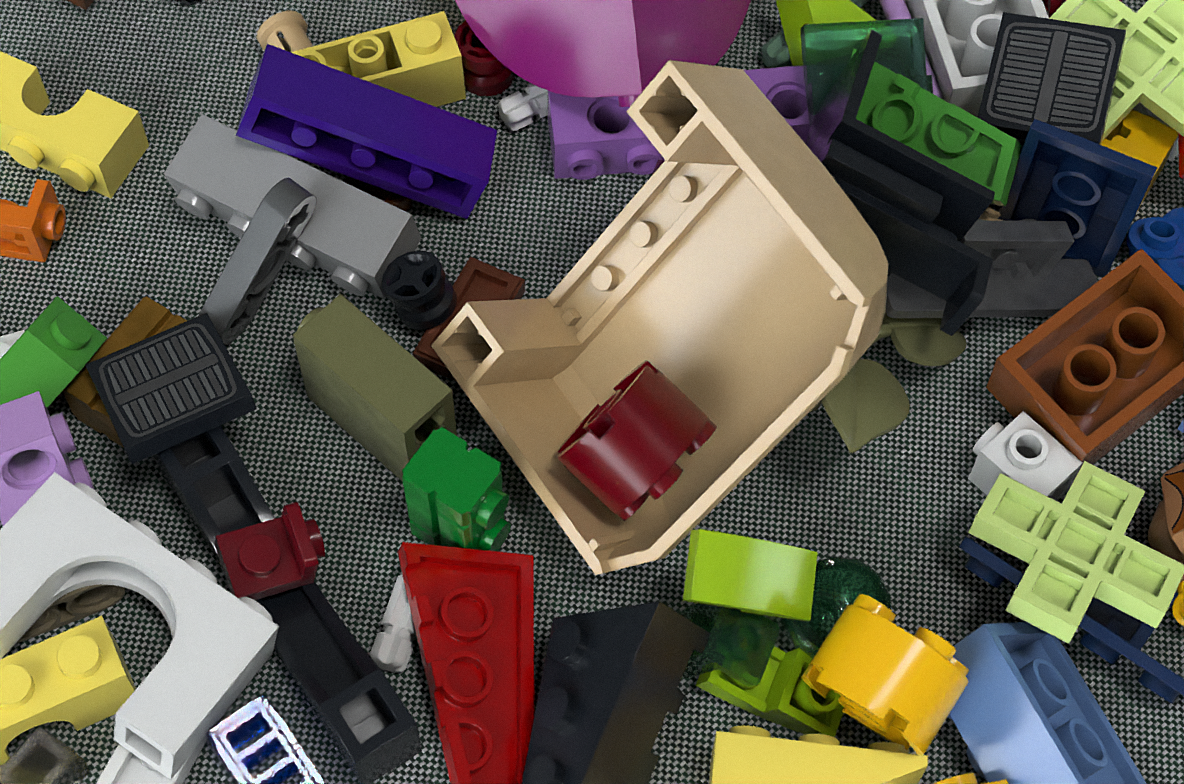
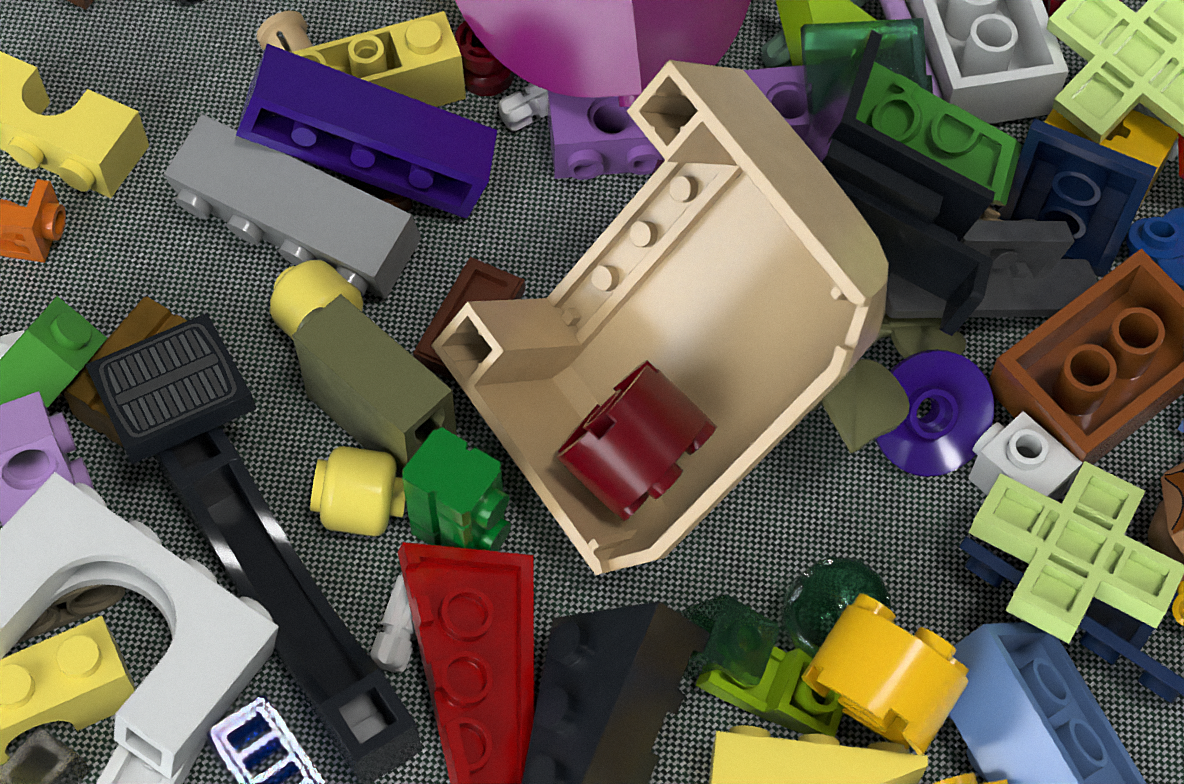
(258, 258): dark grey beam -> none
(271, 554): dark red bracket -> none
(305, 289): none -> light yellow head
(357, 491): none -> light yellow head
(419, 290): black wheel -> none
(750, 575): lime slope -> none
(957, 418): none -> dark purple dish
(1052, 74): tile -> none

